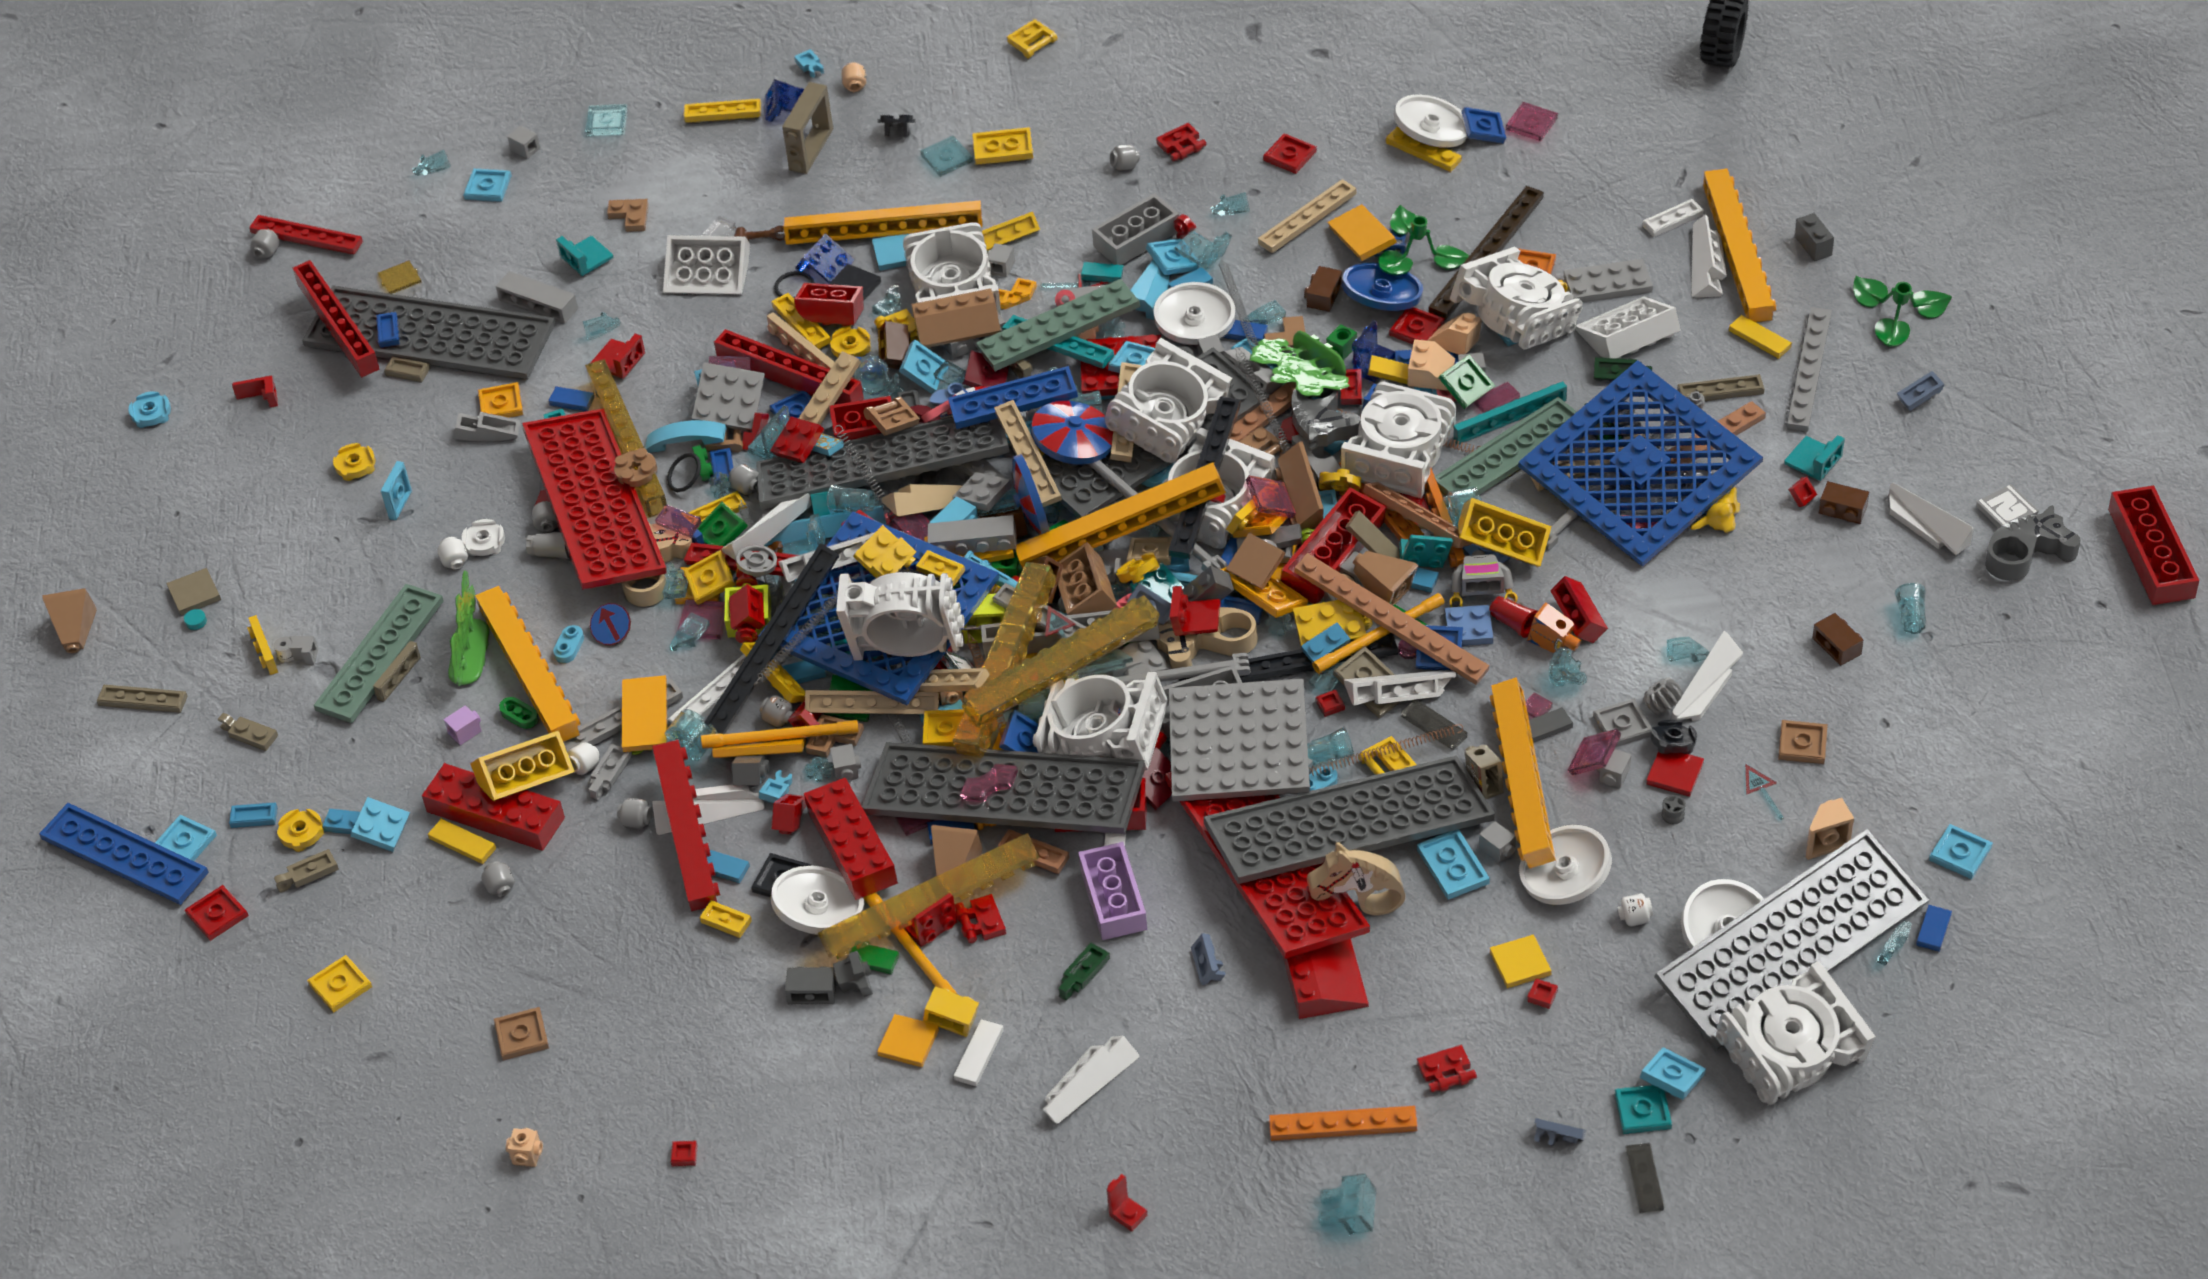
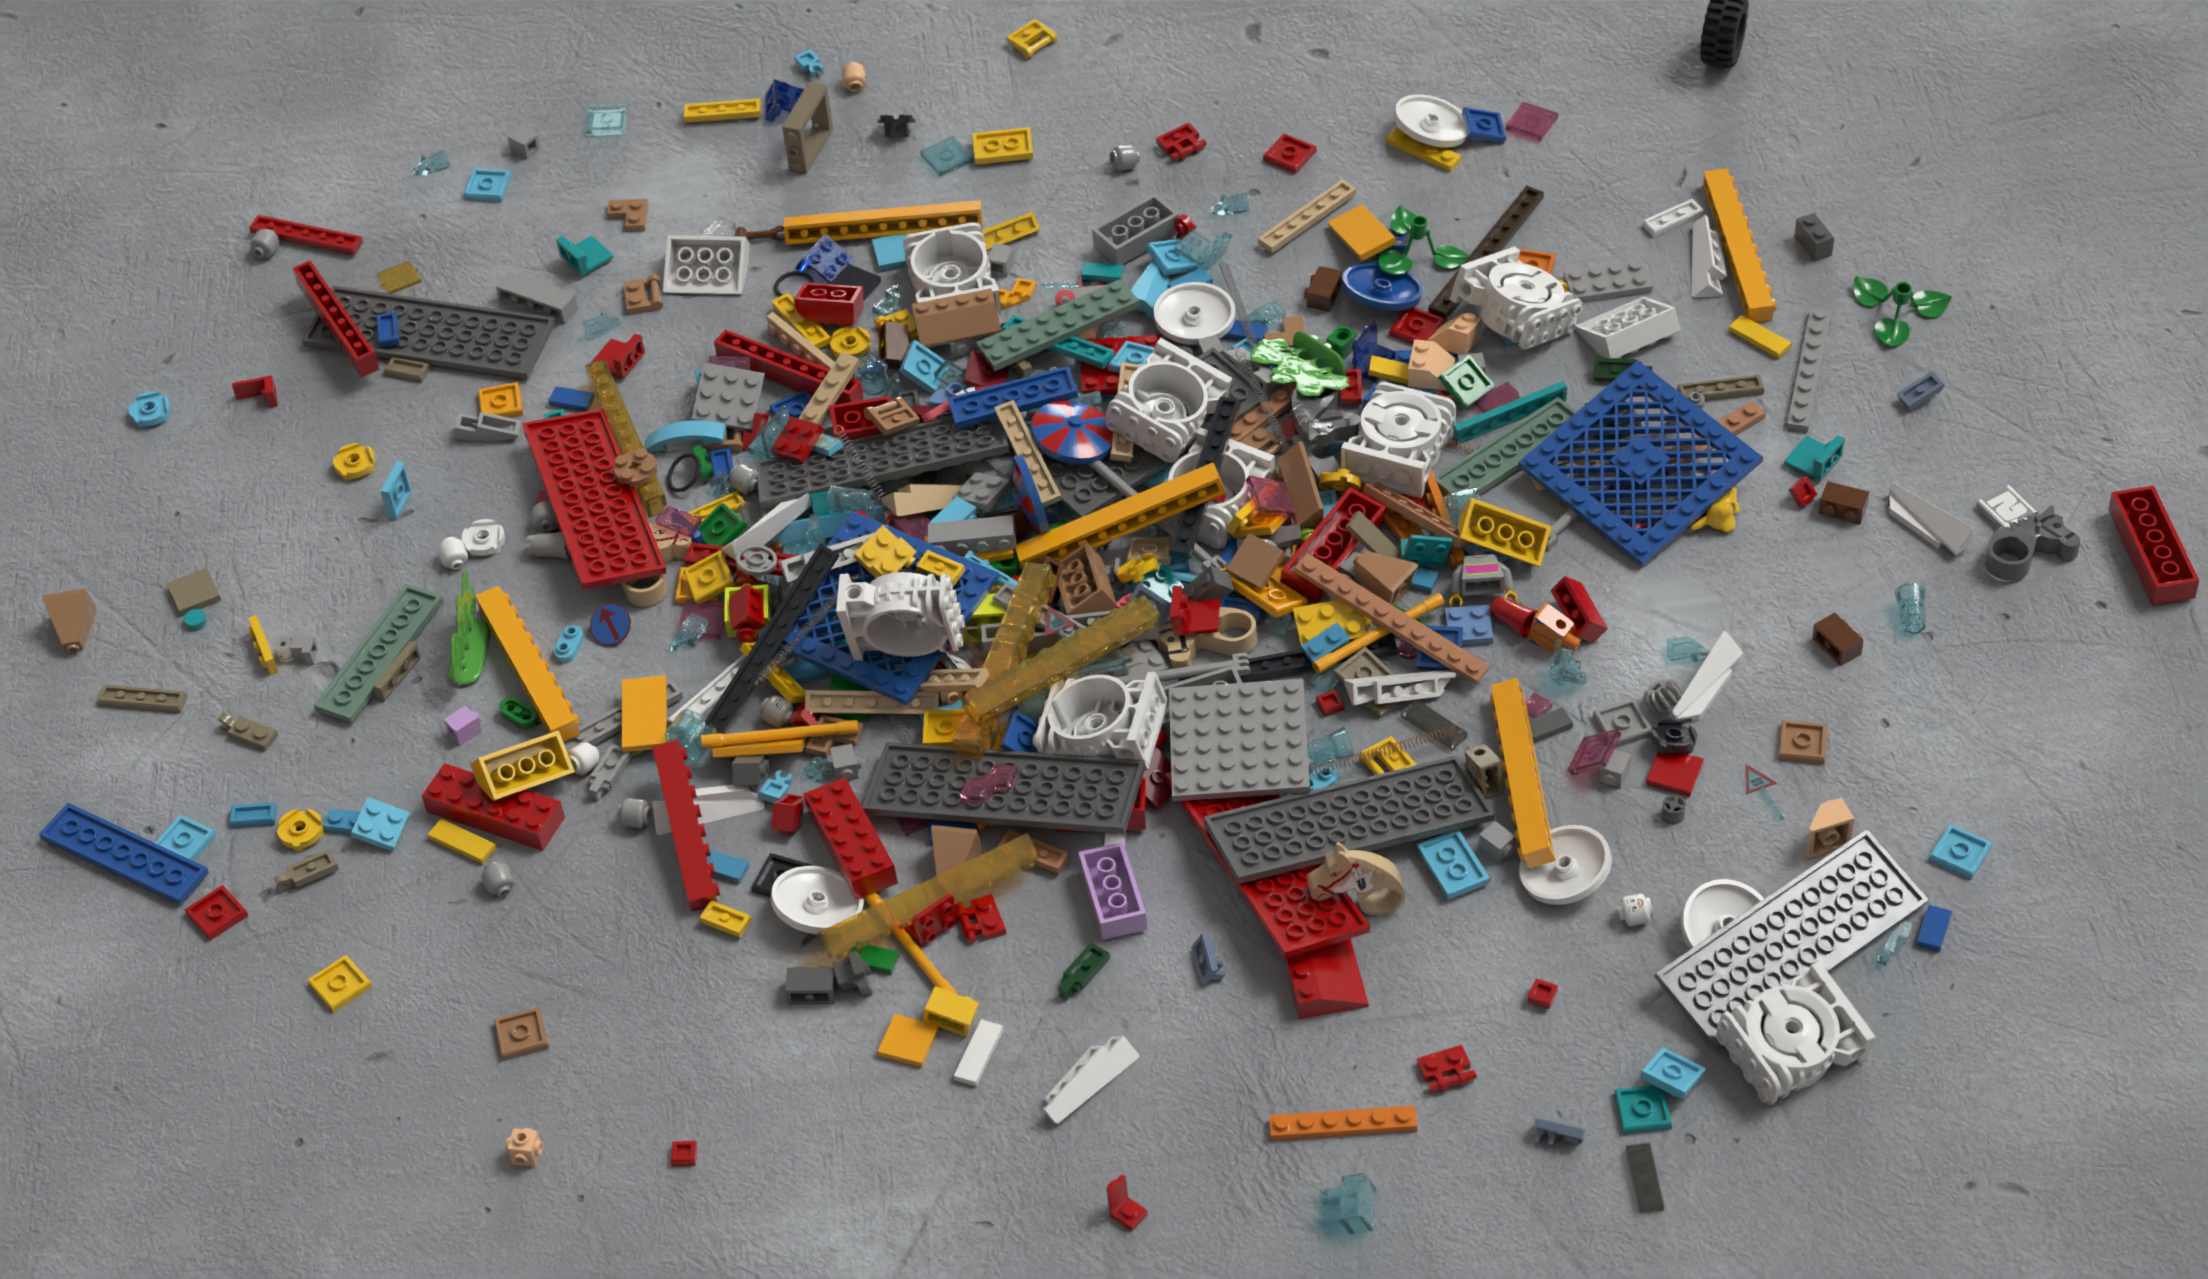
(636, 295): none -> medium nougat plate
(676, 583): clear light blue slope -> none
(1520, 961): yellow tile -> none

